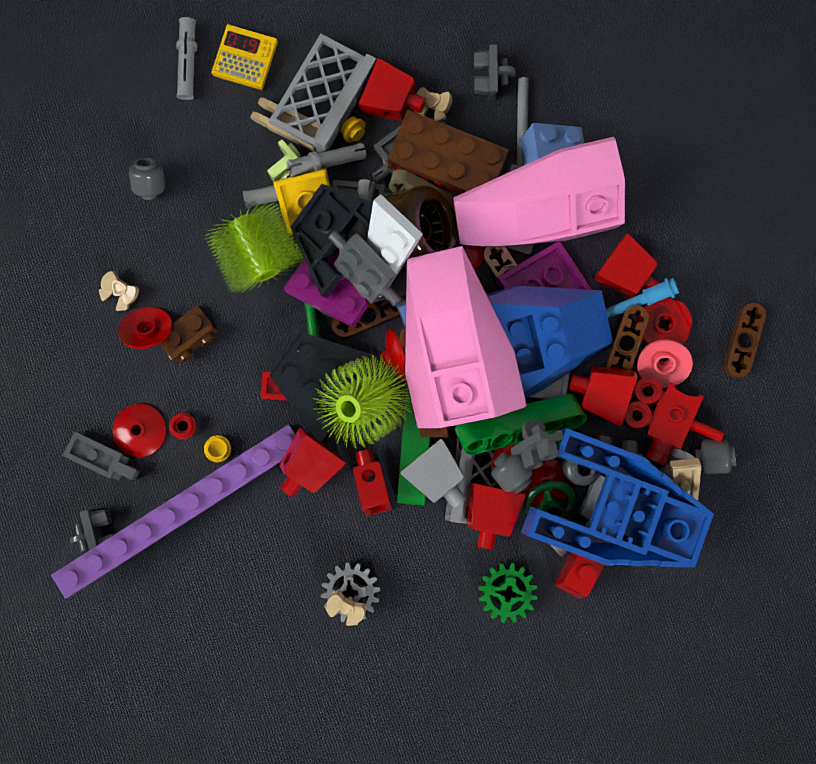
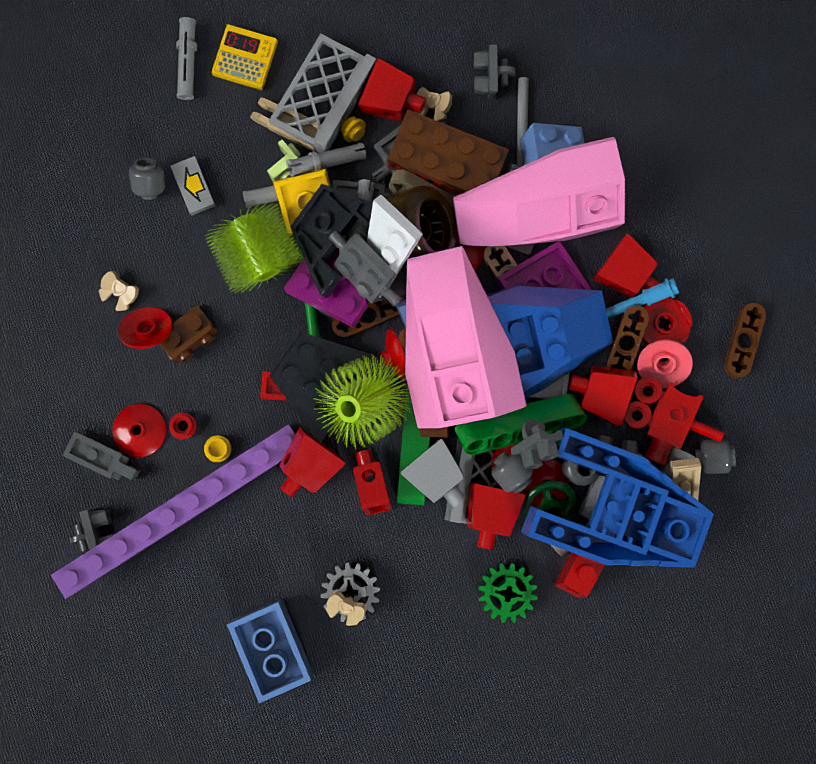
(193, 185): none -> light grey tile
(270, 650): none -> medium blue brick

